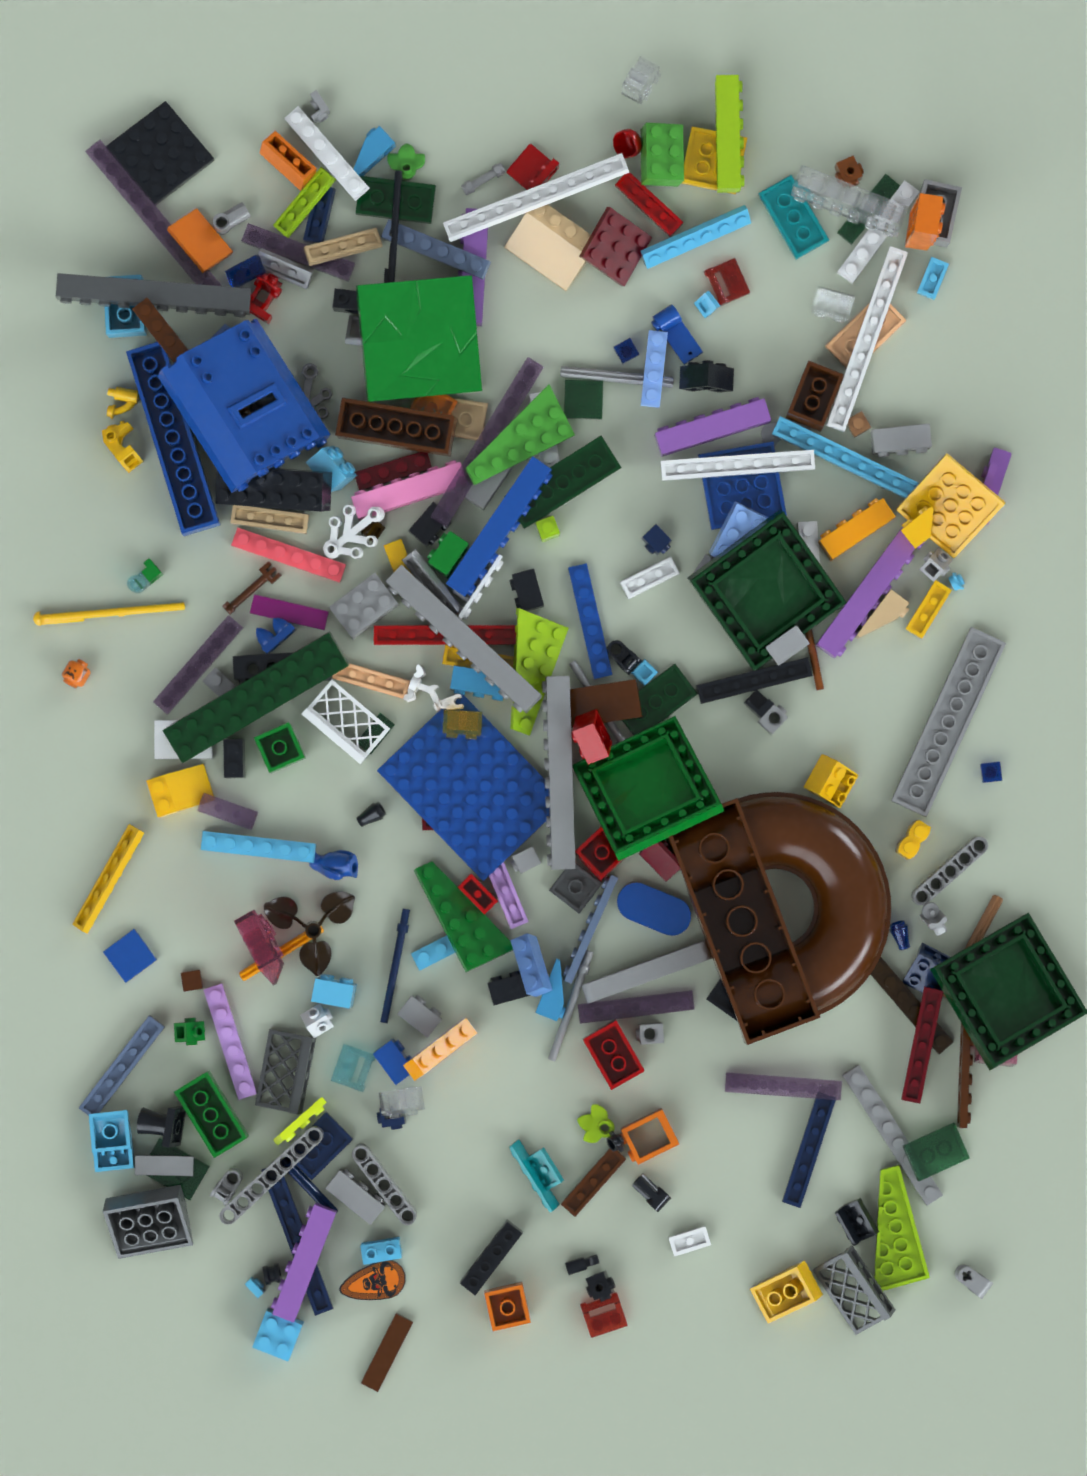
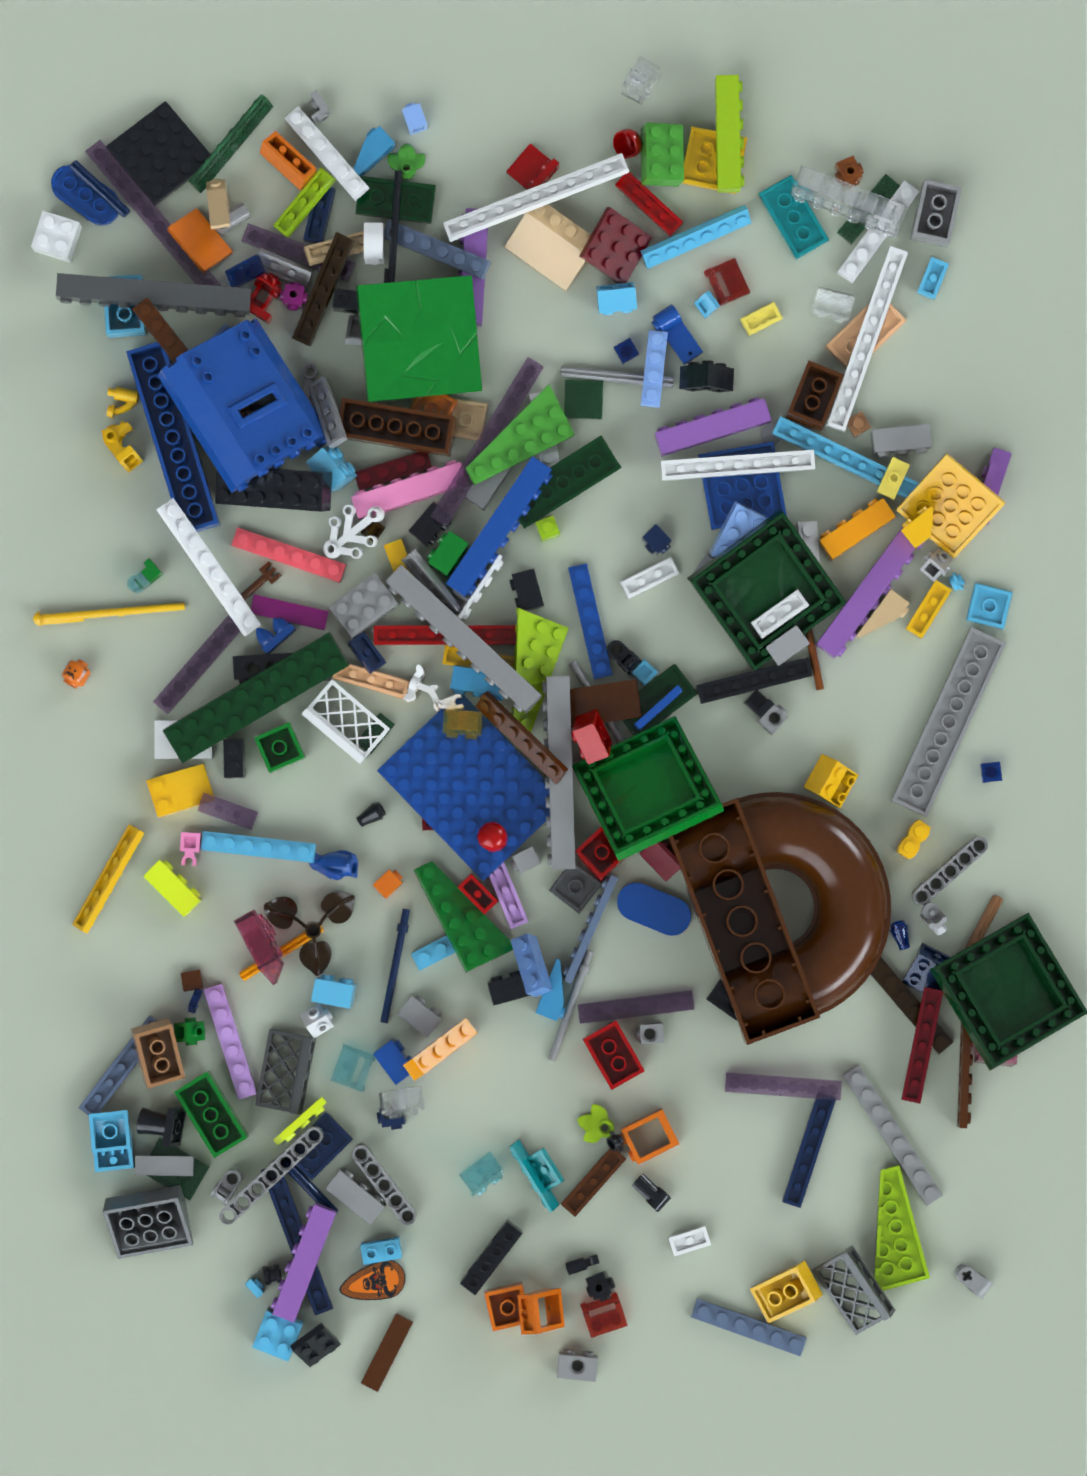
(56, 236): none -> white brick
(81, 197): none -> blue tile
(99, 188): none -> dark blue axle
(130, 955): blue tile -> none
(157, 1053): none -> medium nougat brick
(173, 887): none -> neon yellow brick
(190, 844): none -> bright pink plate
(193, 1005): none -> clear blue tile
(208, 567): none -> white plate
(218, 203): none -> tan slope
(218, 682): light grey plate -> none
(231, 143): none -> clear green plate
(269, 519): tan plate -> none
(296, 302): none -> magenta brick
(315, 1345): none -> black plate
(323, 289): none -> dark brown plate
(327, 412): none -> light grey plate
(366, 653): none -> dark blue plate
(374, 243): none -> white brick
(388, 883): none -> orange brick
(414, 118): none -> light blue brick
(482, 1174): none -> clear light blue bracket
(492, 836): none -> red hair
(497, 170): light grey bar -> none
(521, 737): none -> reddish brown plate
(529, 1303): none -> orange window
(586, 1373): none -> light grey brick
(616, 298): none -> medium azure hinge
(646, 971): light grey beam -> none
(658, 708): none -> blue tile
(748, 1327): none -> sand blue plate
(761, 319): none -> light yellow plate
(779, 614): none -> white tile
(856, 1221): black bracket -> none
(893, 478): none -> light yellow plate
(924, 221): orange brick -> none
(935, 1151): clear green tile -> none
(989, 606): none -> medium azure tile

